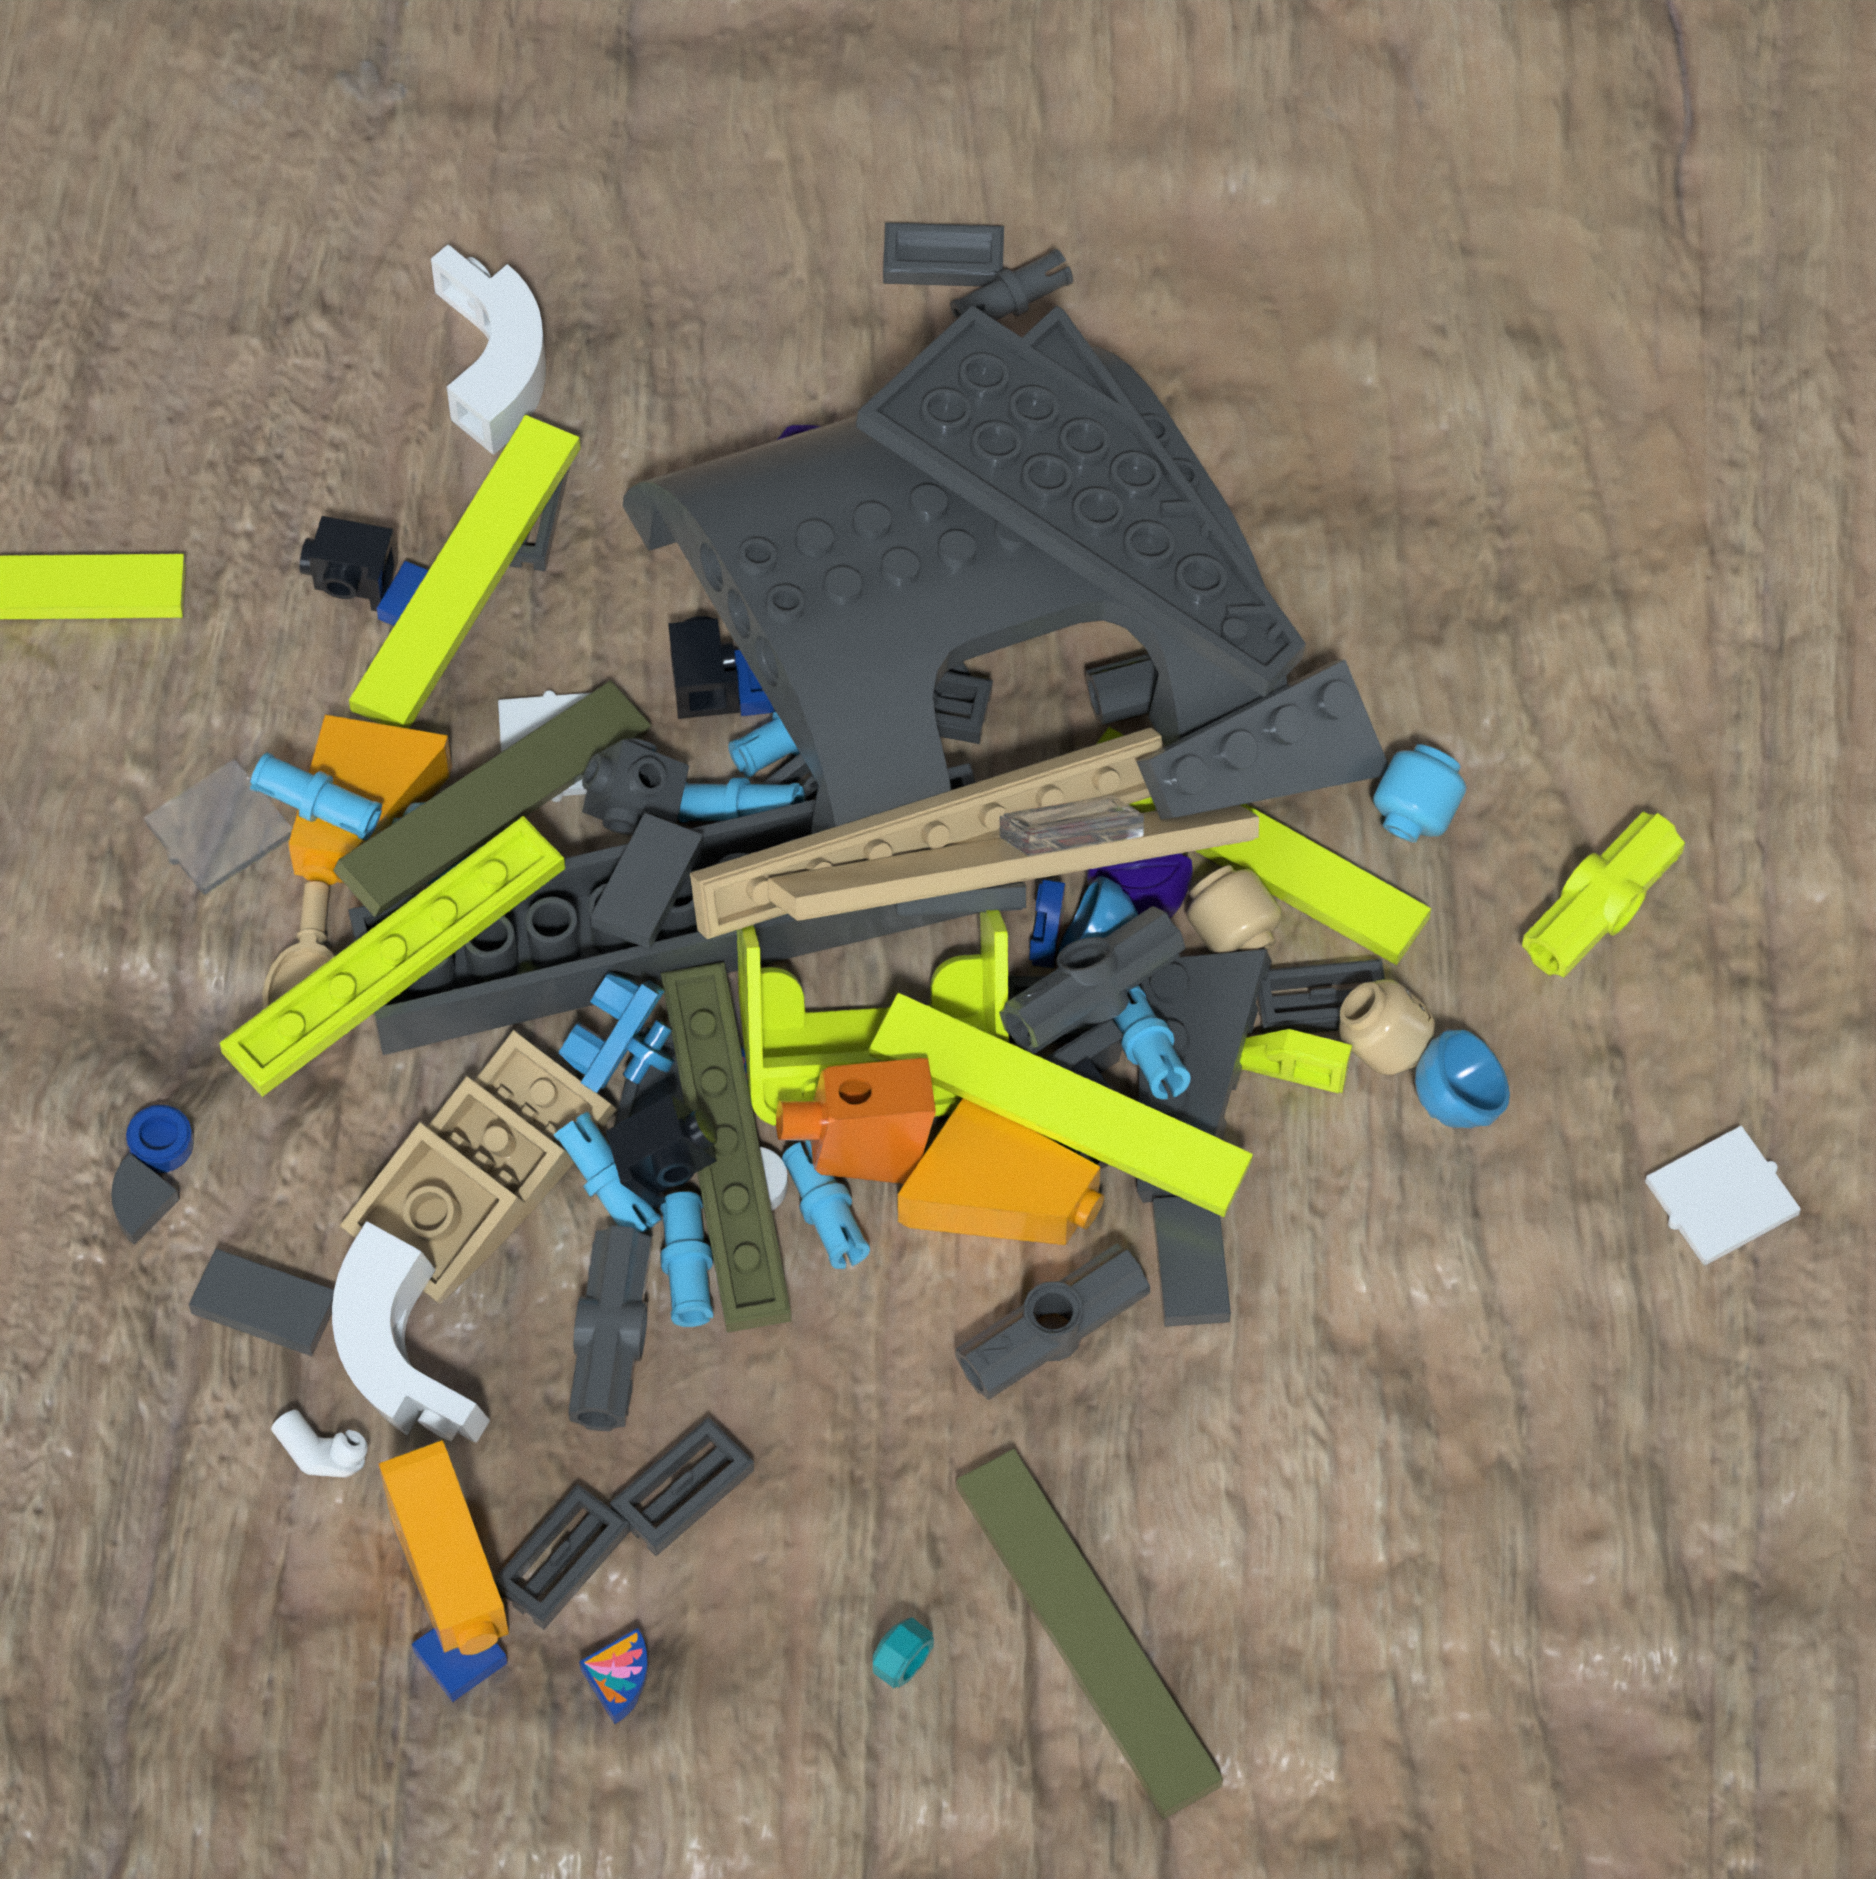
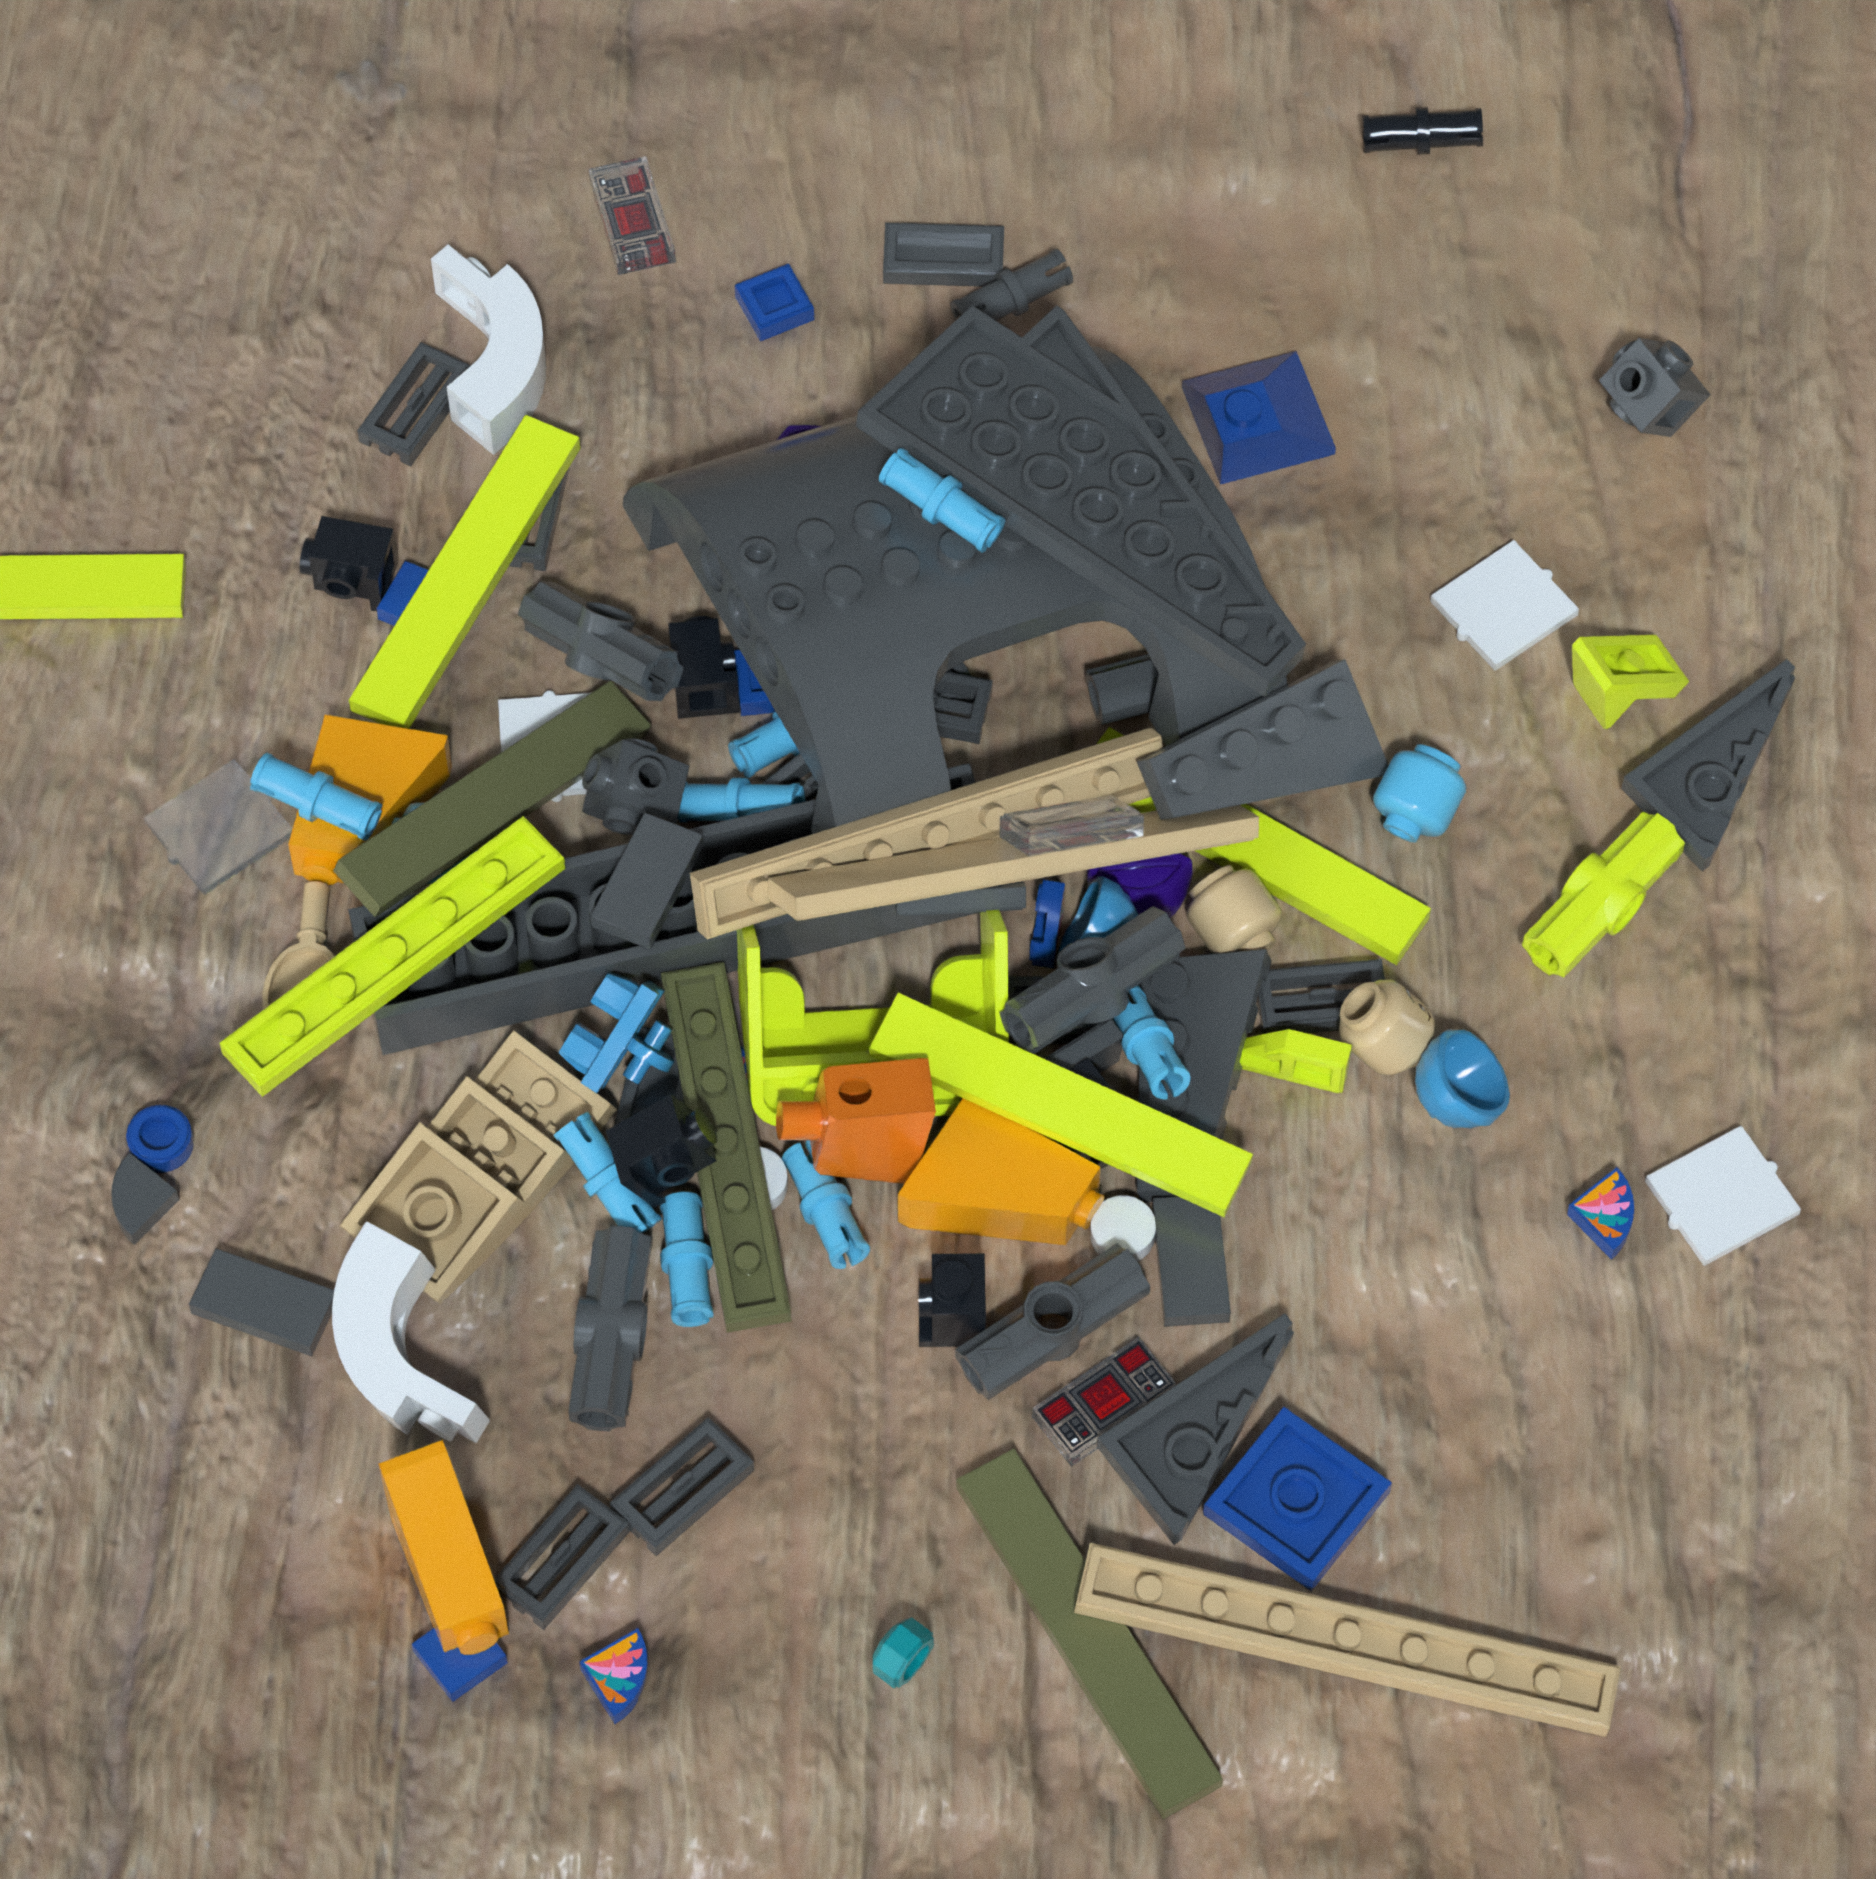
(320, 1456): white arm -> none
(410, 448): none -> dark grey tile
(600, 641): none -> dark grey piece
(632, 215): none -> clear tile
(774, 302): none -> blue tile
(942, 500): none -> medium azure pin
(952, 1300): none -> black brick
(1101, 1399): none -> tile
(1123, 1222): none -> white tile
(1183, 1437): none -> dark grey wing
(1258, 417): none -> blue slope
(1297, 1498): none -> blue plate
(1348, 1639): none -> tan tile
(1422, 130): none -> black pin
(1504, 605): none -> white piece
(1605, 1212): none -> tile
(1619, 670): none -> neon yellow slope
(1653, 386): none -> dark grey brick
(1707, 768): none -> dark grey wing

